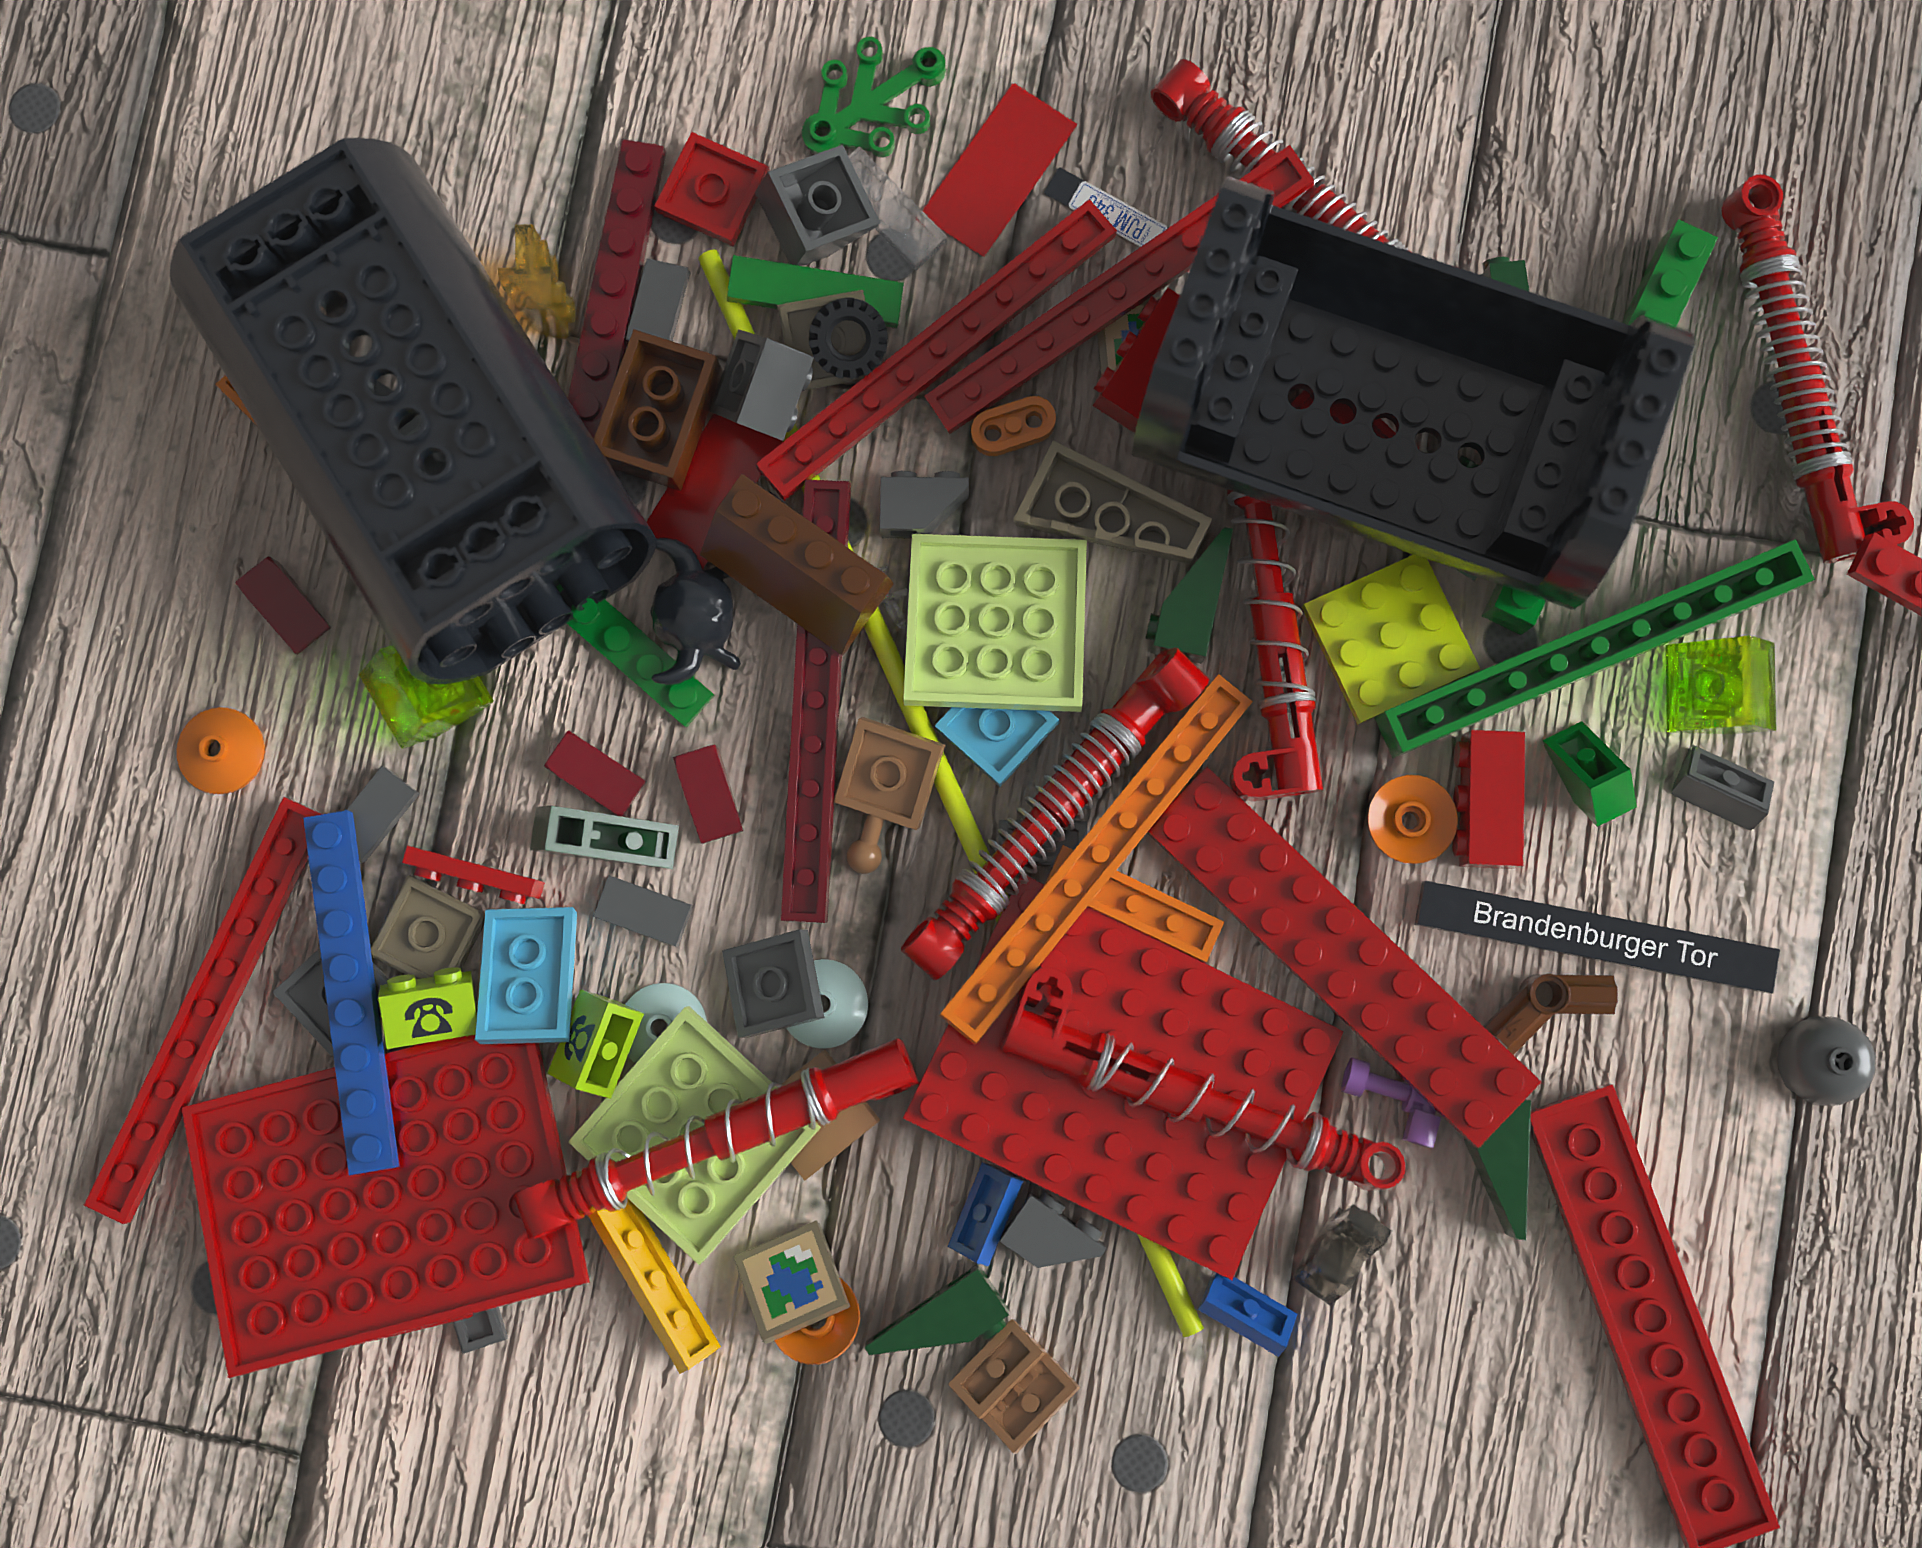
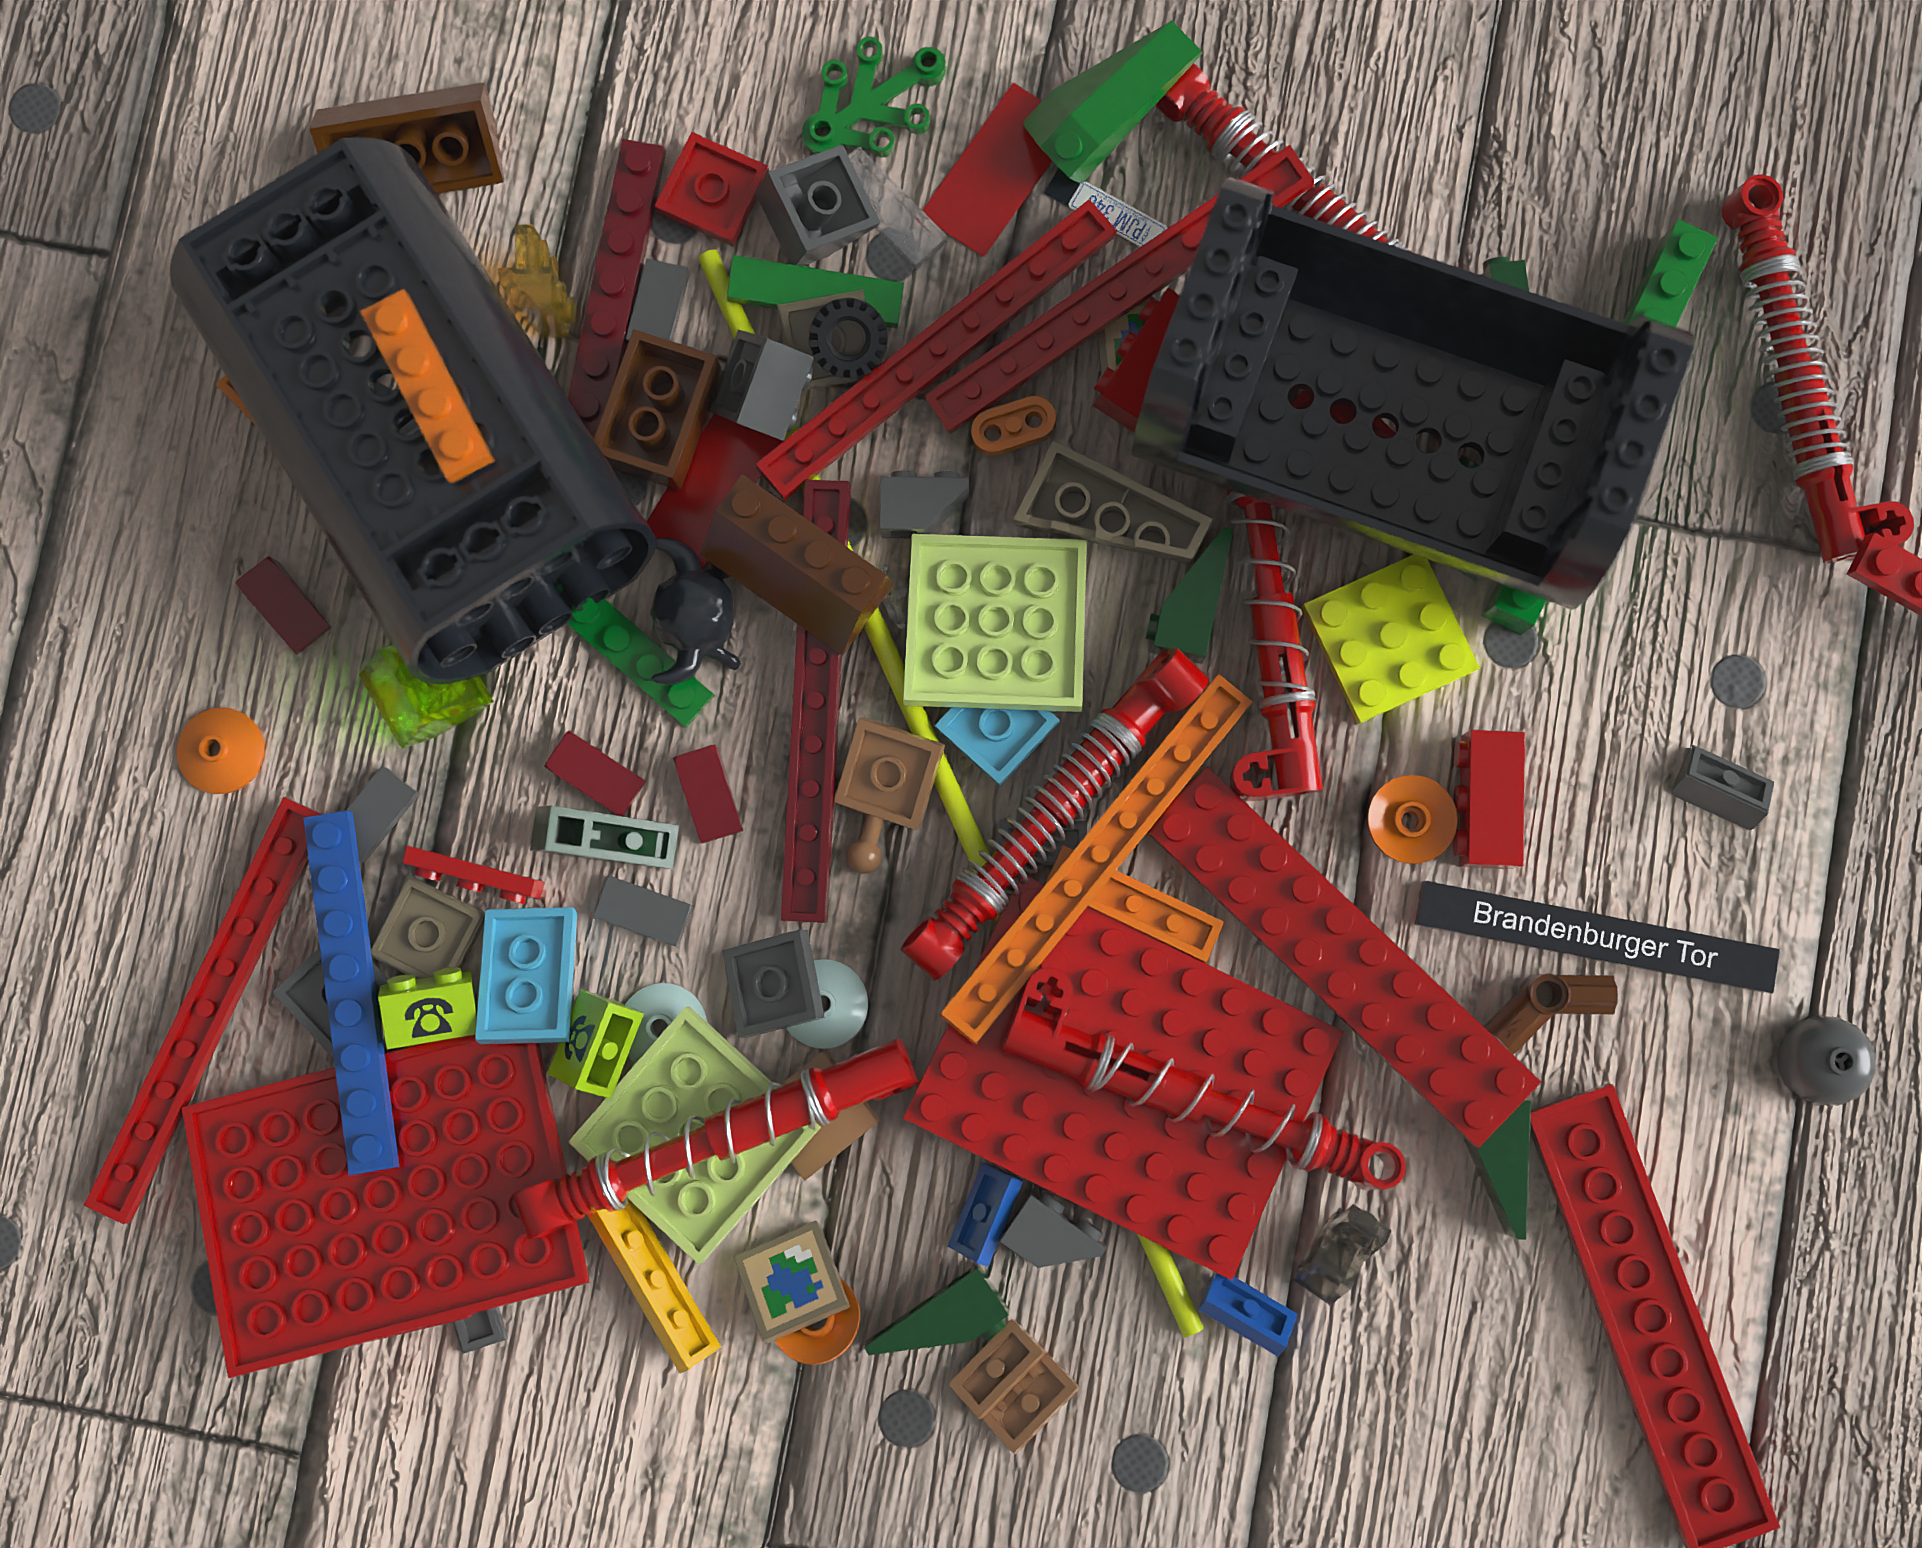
(427, 386): none -> orange plate
(443, 129): none -> reddish brown slope
(1100, 107): none -> green wedge
(1421, 1122): medium lavender bar -> none
(1591, 773): green slope -> none
(1594, 648): green brick -> none
(1721, 686): clear neon green slope -> none

